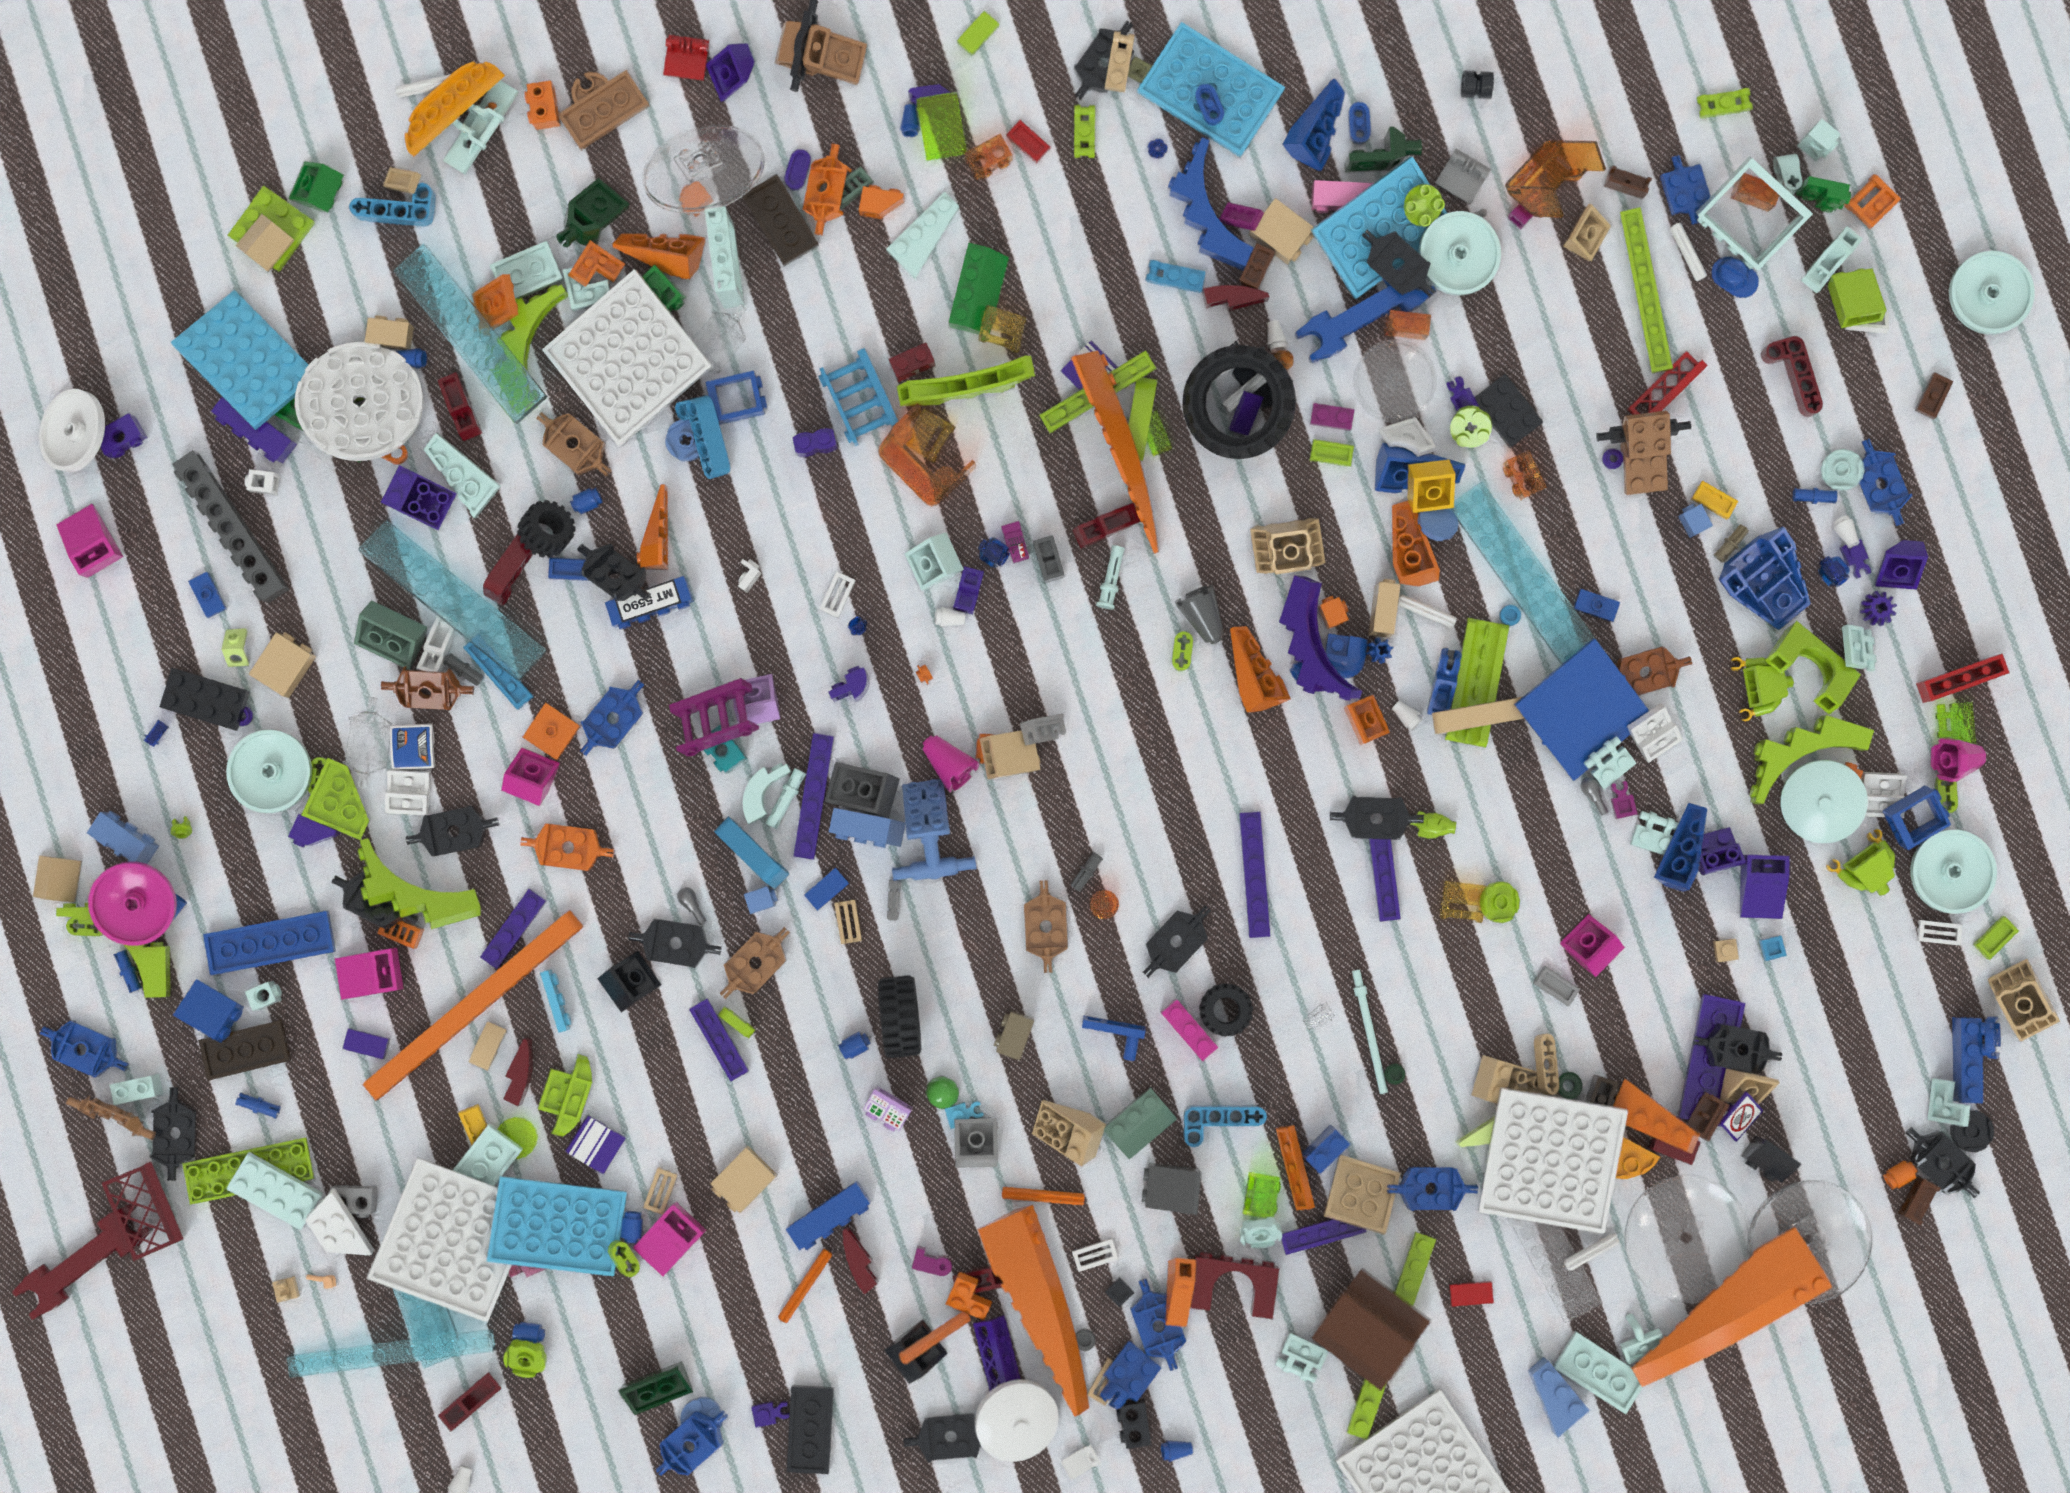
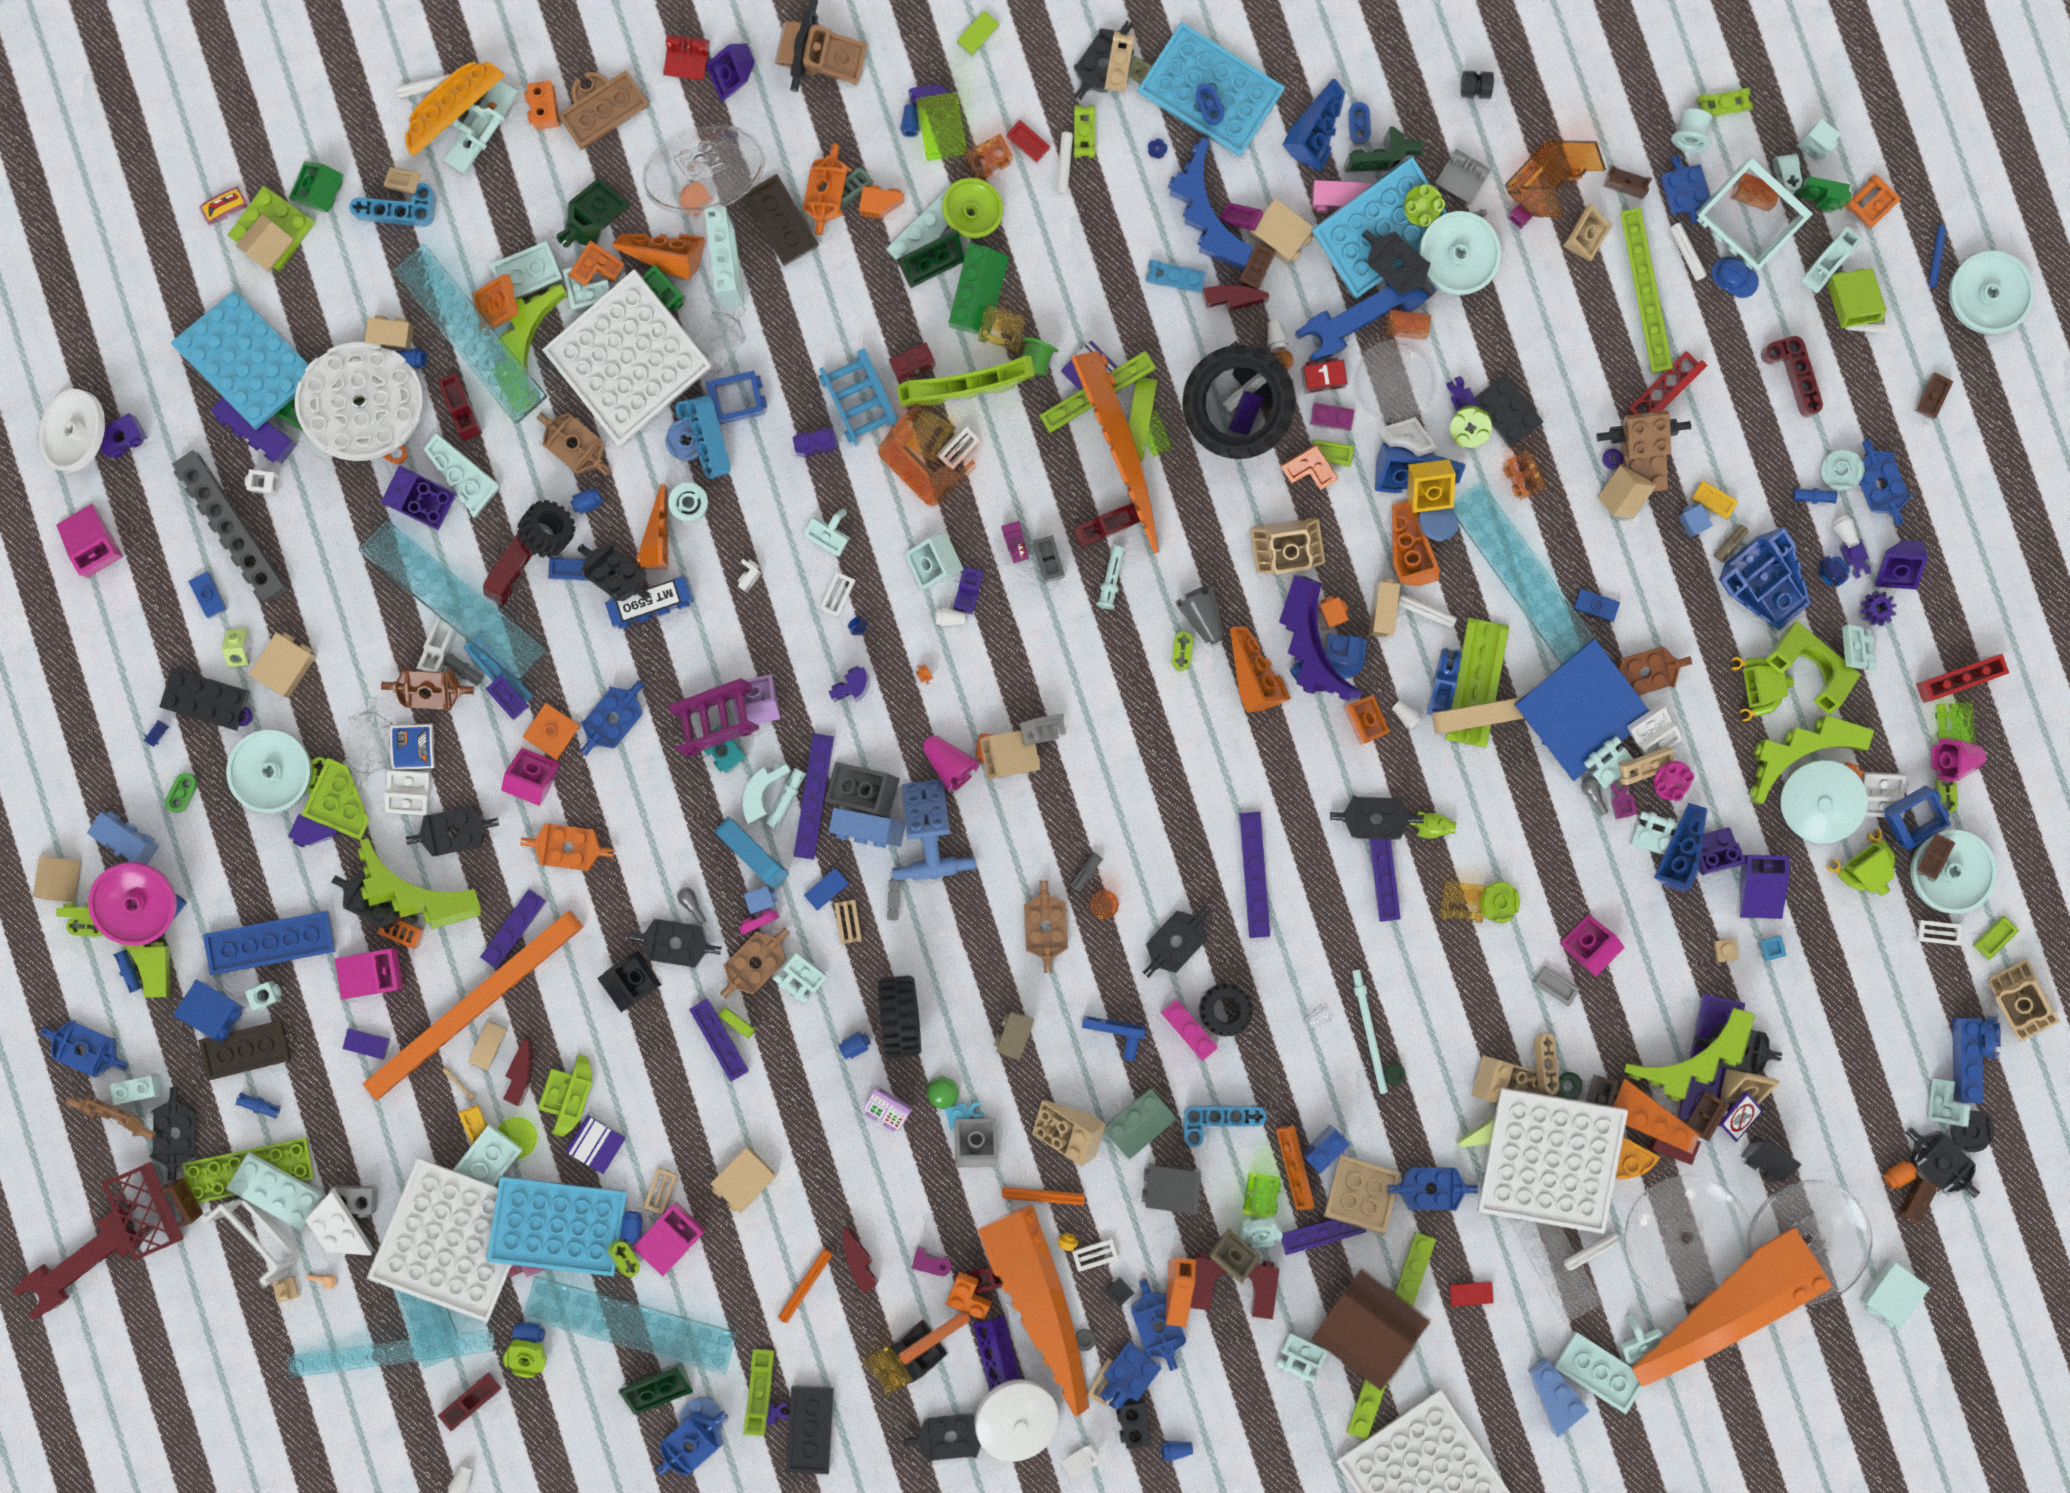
(181, 792): none -> bright green plate
(181, 830): lime plate -> none
(183, 1200): none -> reddish brown hinge
(222, 205): none -> slope
(278, 1269): none -> white piece
(389, 634): sand green slope -> none
(470, 1096): none -> tan hinge
(507, 697): none -> dark purple plate
(556, 1000): medium azure plate -> none
(630, 1325): none -> clear light blue plate
(688, 502): none -> light aqua piece
(759, 1393): none -> lime slope
(766, 917): none -> dark pink plate
(797, 169): dark purple tile -> none
(803, 972): none -> light aqua plate
(827, 534): none -> light aqua plate
(828, 1215): blue brick -> none
(891, 1367): none -> clear yellow plate
(932, 259): none -> dark green slope
(964, 429): none -> white tile
(972, 196): none -> lime dish
(993, 552): clear blue head -> none
(1040, 353): none -> bright green piece
(1064, 162): none -> white axle
(1067, 1242): none -> yellow plate
(1234, 1256): none -> dark tan slope
(1313, 462): none -> plate
(1324, 376): none -> red brick
(1385, 649): blue gear -> none
(1510, 615): dark azure tile -> none
(1626, 492): none -> tan slope
(1645, 765): none -> tan plate
(1673, 780): none -> dark pink dish
(1677, 1078): none -> lime arch
(1693, 131): none -> light aqua piece
(1894, 1295): none -> light aqua brick
(1935, 857): none -> reddish brown hinge
(1937, 255): none -> blue bar

